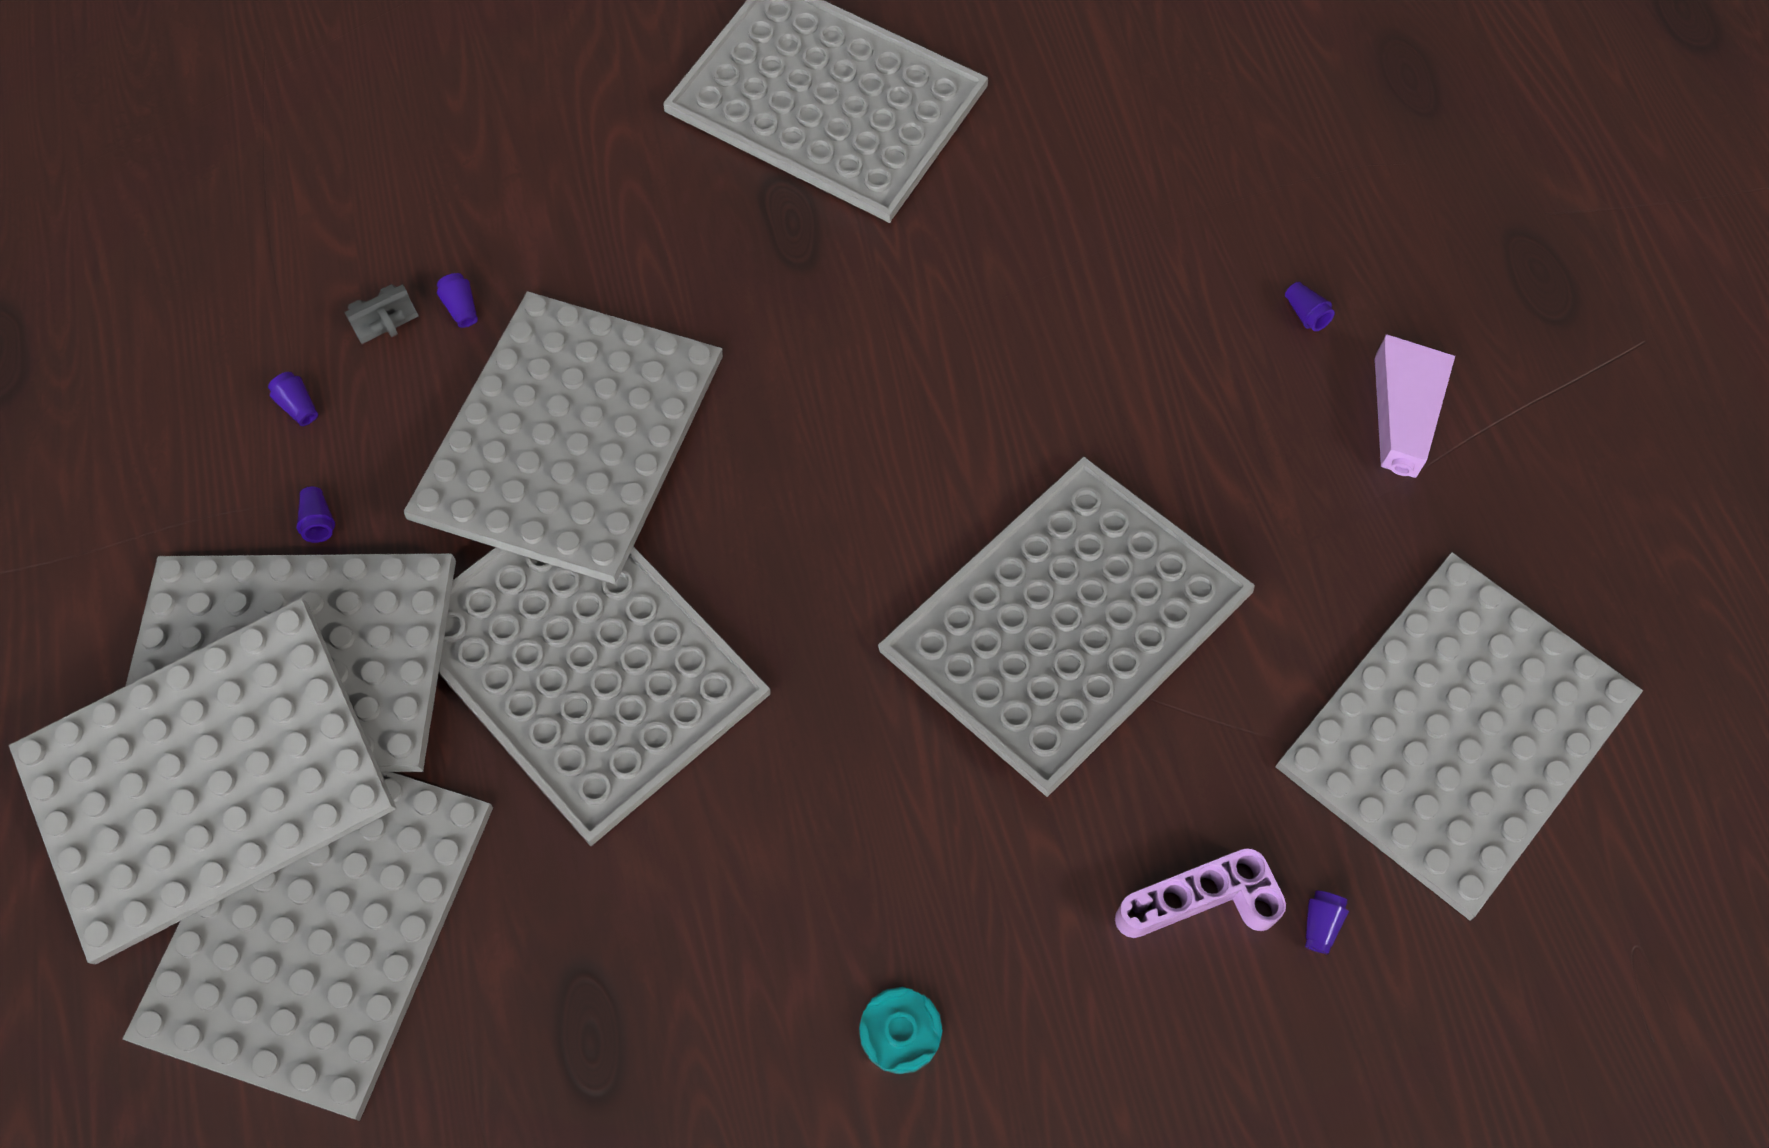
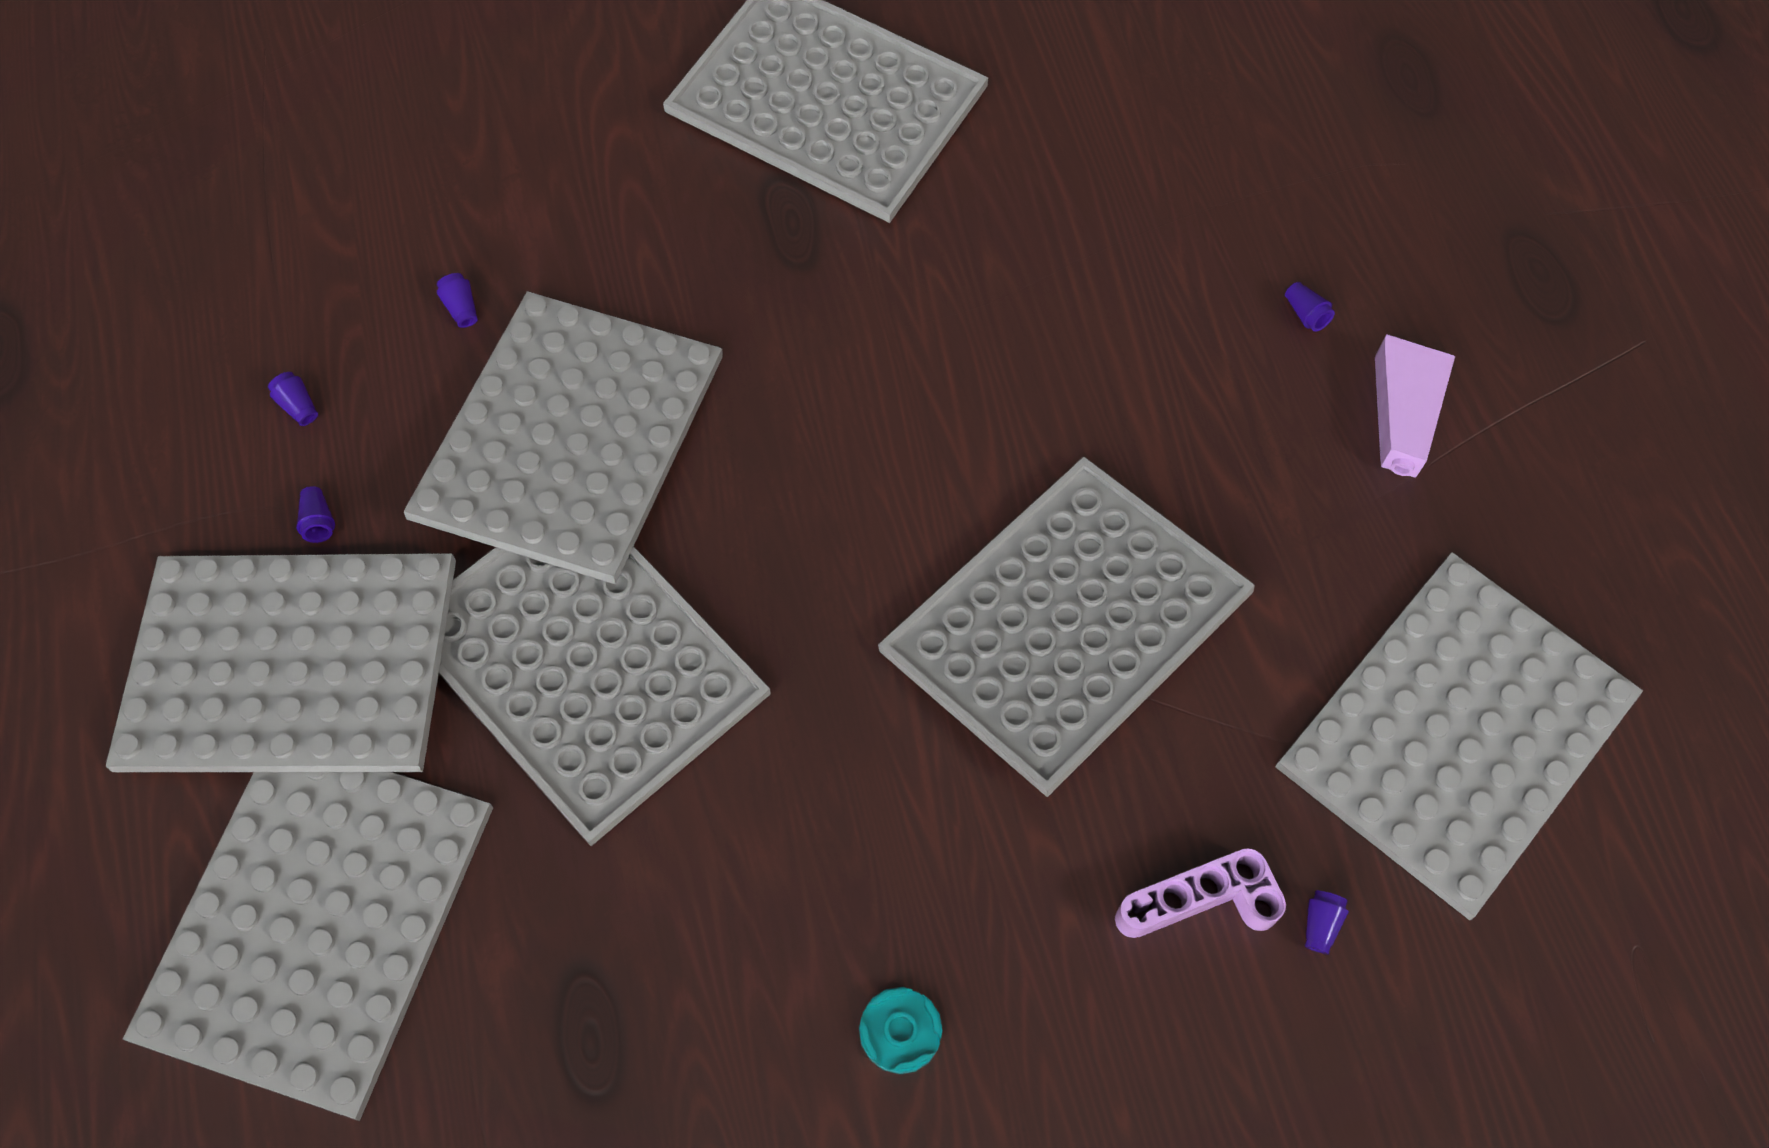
(199, 780): light grey plate -> none
(381, 313): dark grey hips -> none

